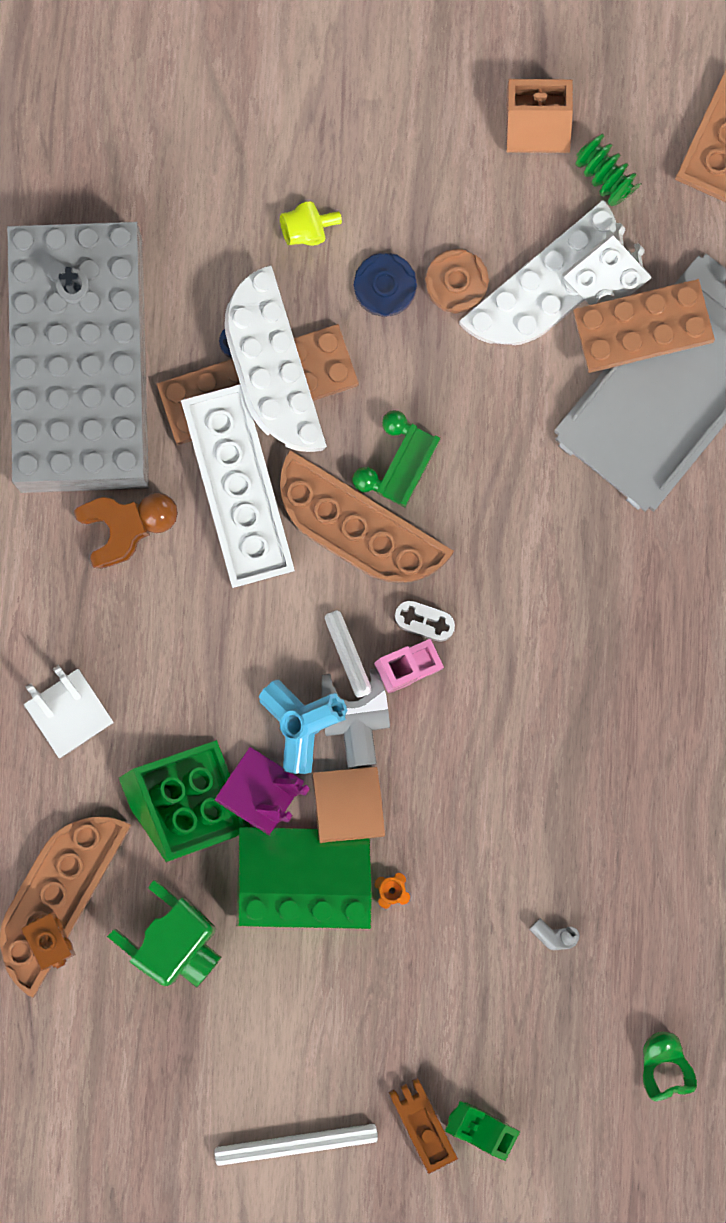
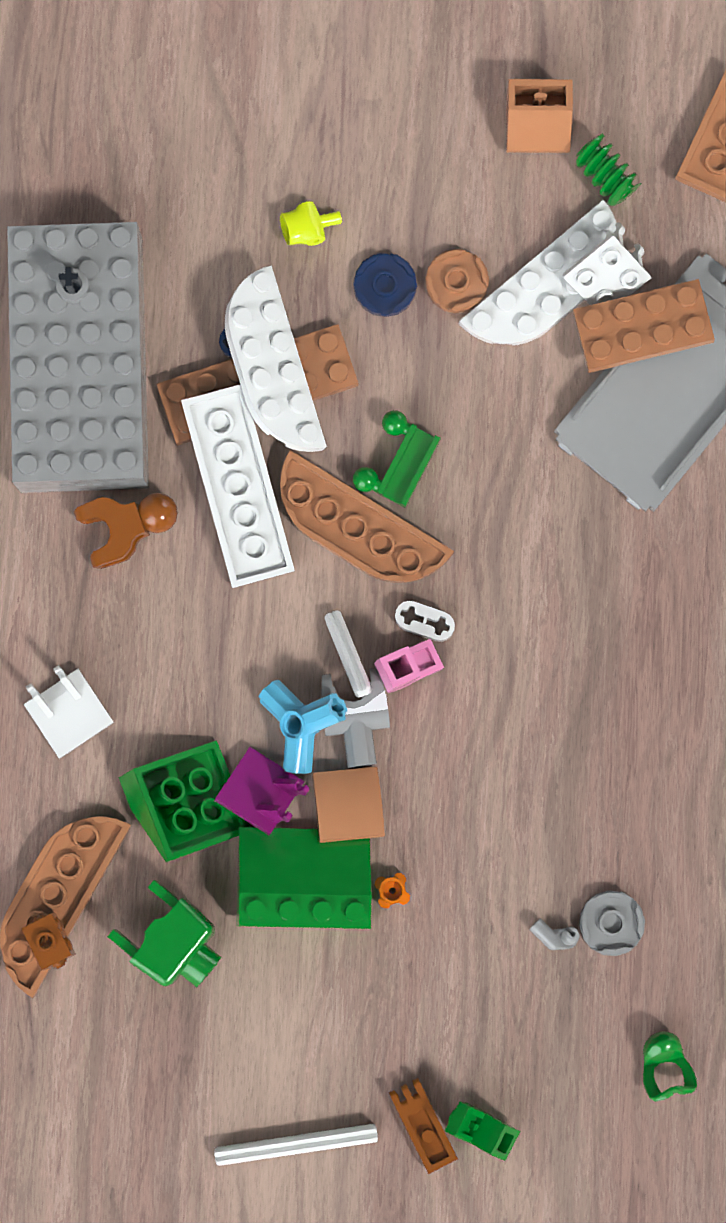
(611, 923): none -> light grey tile

